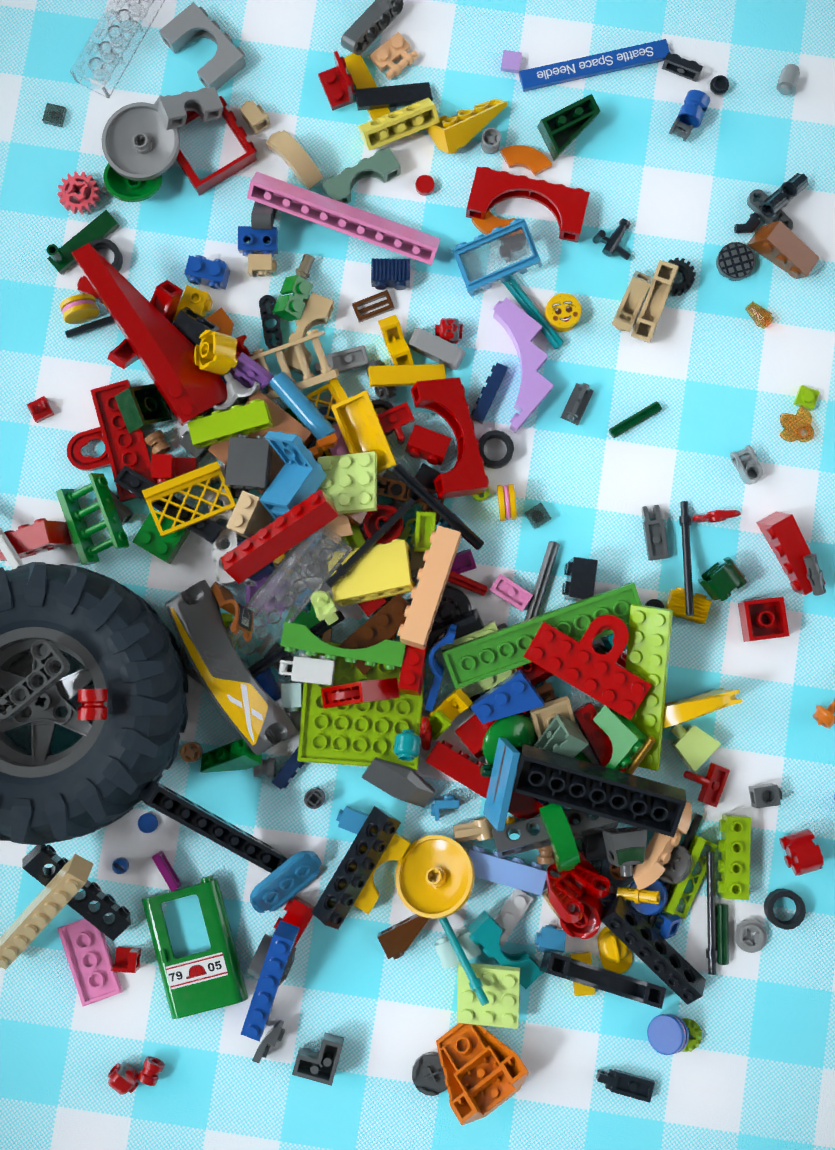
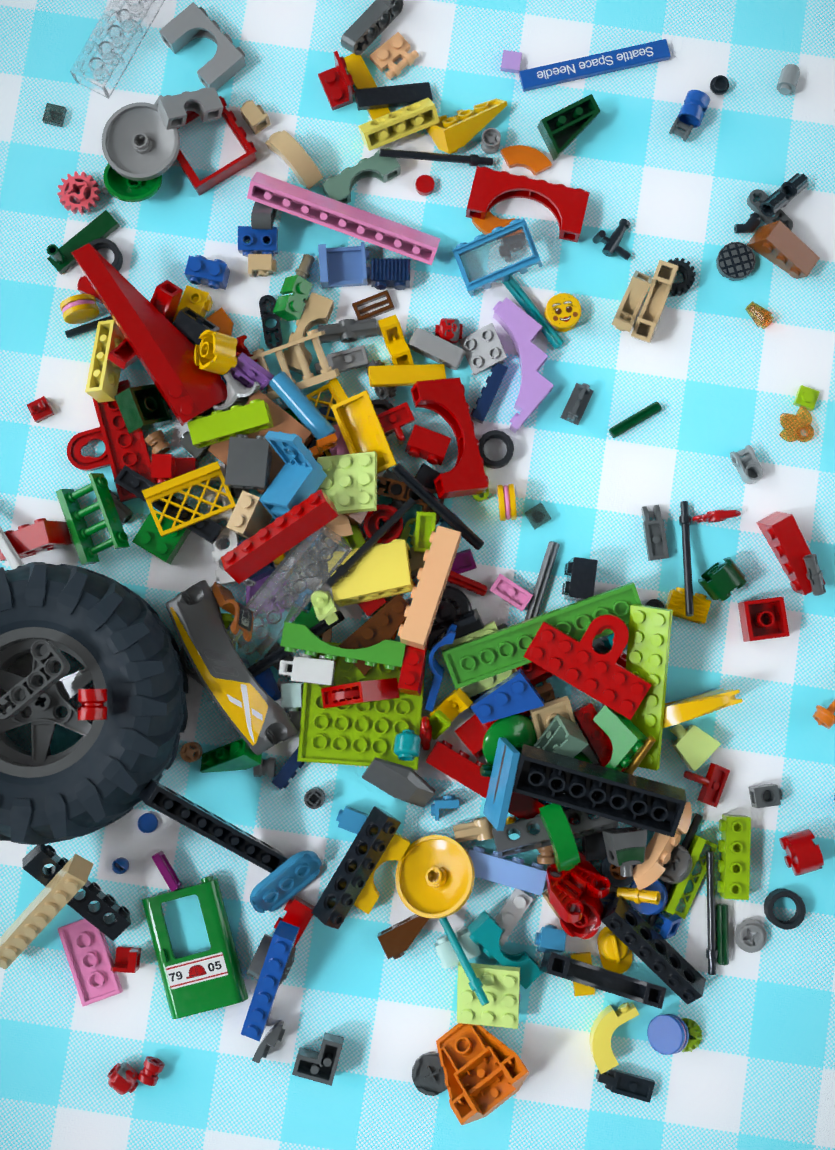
(104, 374): none -> light yellow brick
(344, 266): none -> medium blue panel
(348, 330): none -> dark grey piece
(472, 160): none -> black bar
(483, 349): none -> light grey hinge
(602, 1032): none -> light yellow arch
(682, 67): black plate -> none

